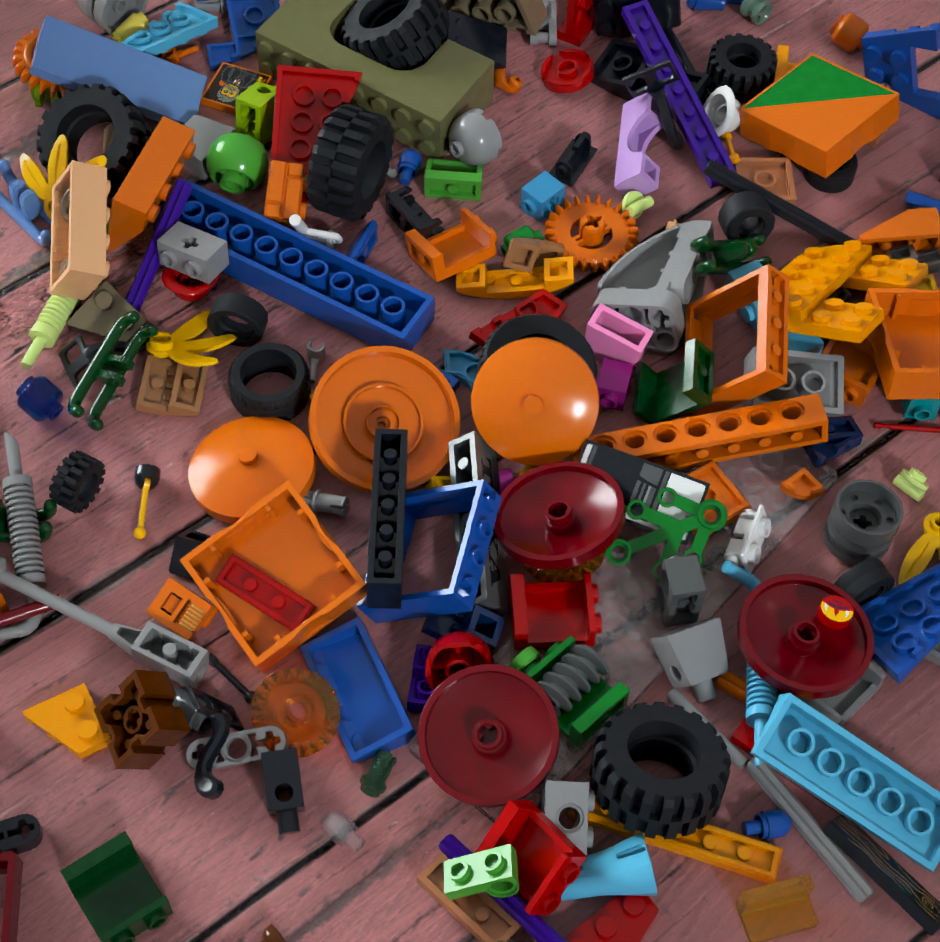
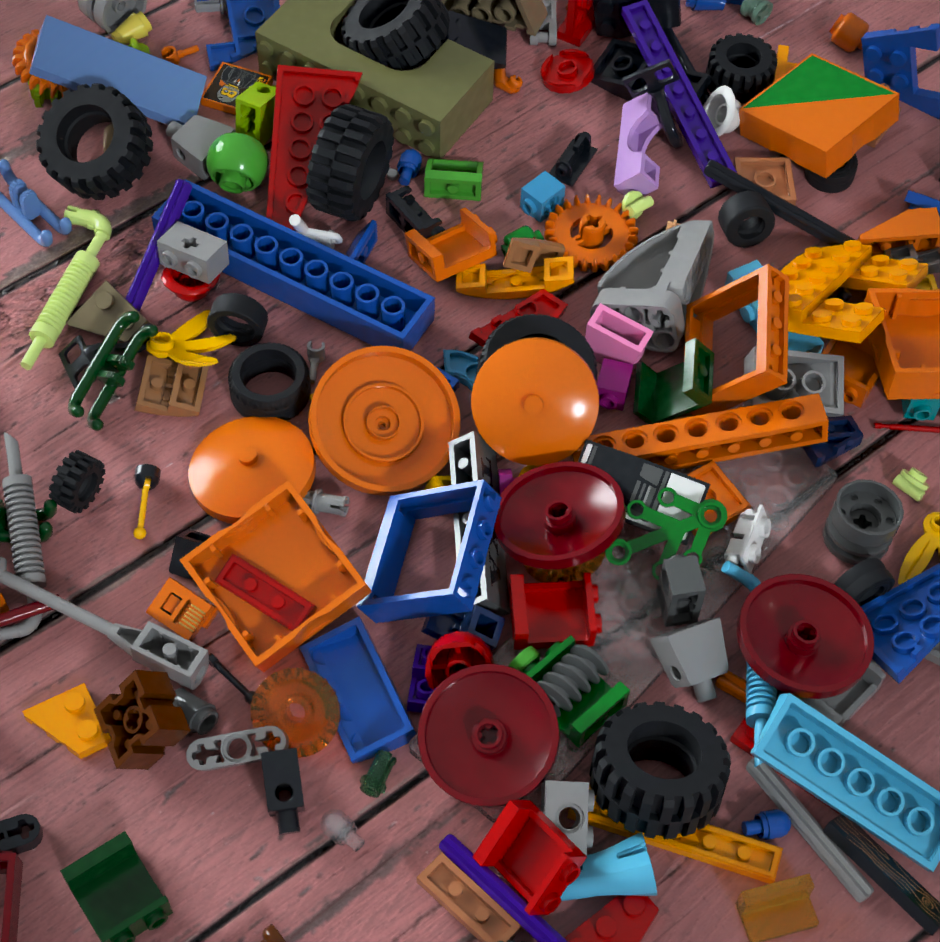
(40, 398): clear blue head -> none
(56, 166): yellow plant -> none
(81, 237): light nougat piece -> none
(150, 181): orange slope -> none
(172, 30): medium azure wing -> none
(204, 780): black piece -> none
(285, 192): orange brick -> none
(387, 519): black brick -> none
(474, 138): light grey cylinder -> none
(483, 871): bright green plate -> none
(727, 253): dark green piece -> none
(734, 157): light orange hinge -> none
(736, 756): light grey bar -> none
(802, 486): orange tile -> none
(835, 612): red tile -> none

